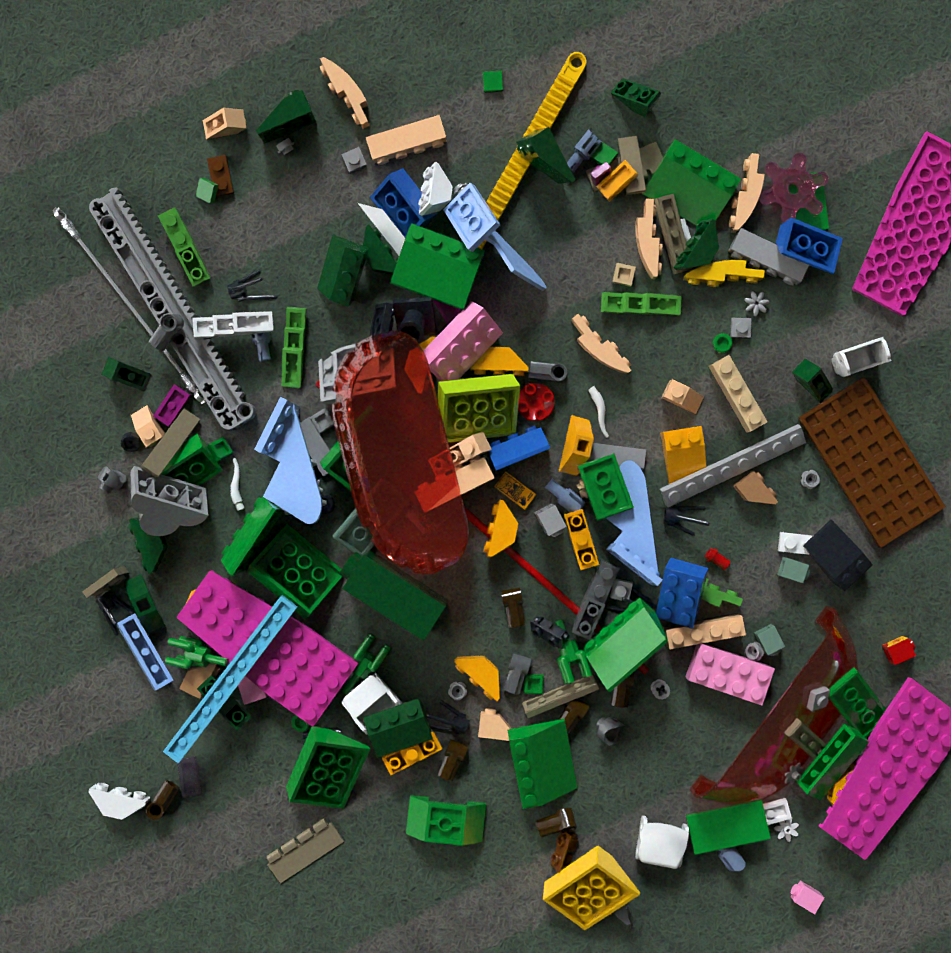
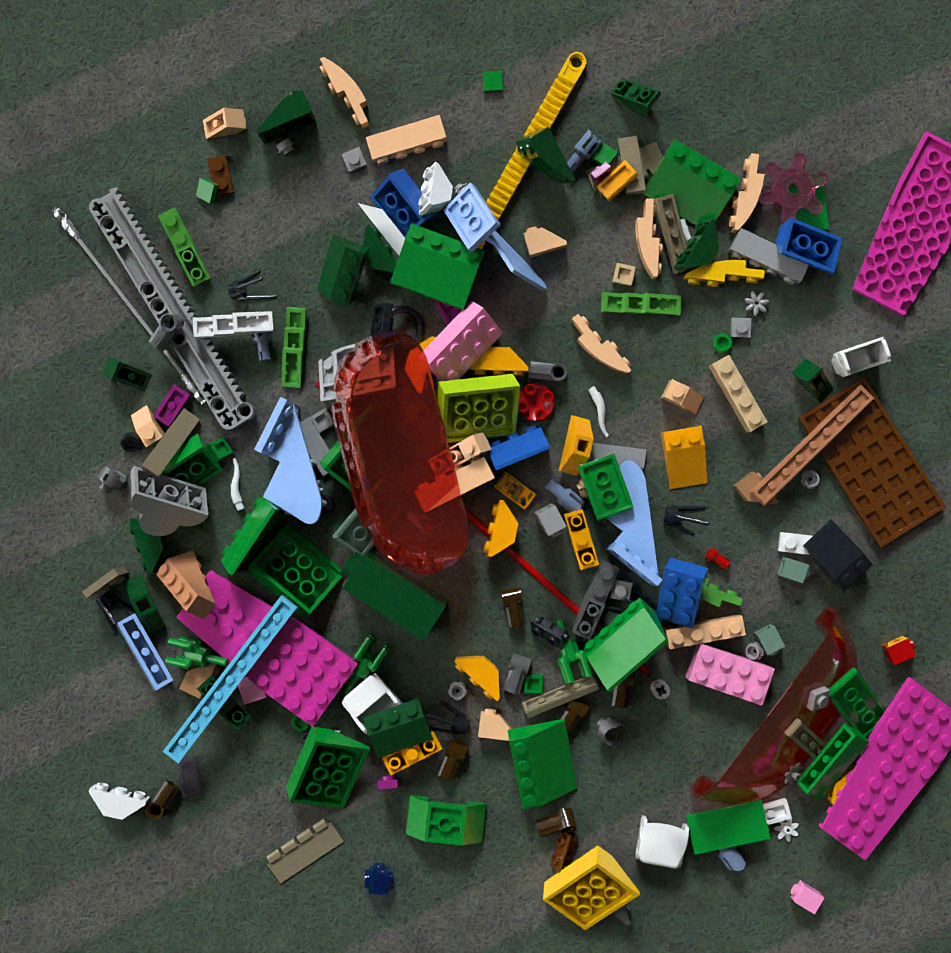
(187, 583): none -> nougat wedge
(378, 879): none -> clear blue brick
(388, 781): none -> magenta plate
(415, 317): black plant -> none
(542, 241): none -> light nougat slope
(733, 465): light grey plate -> none
(812, 445): none -> nougat tile

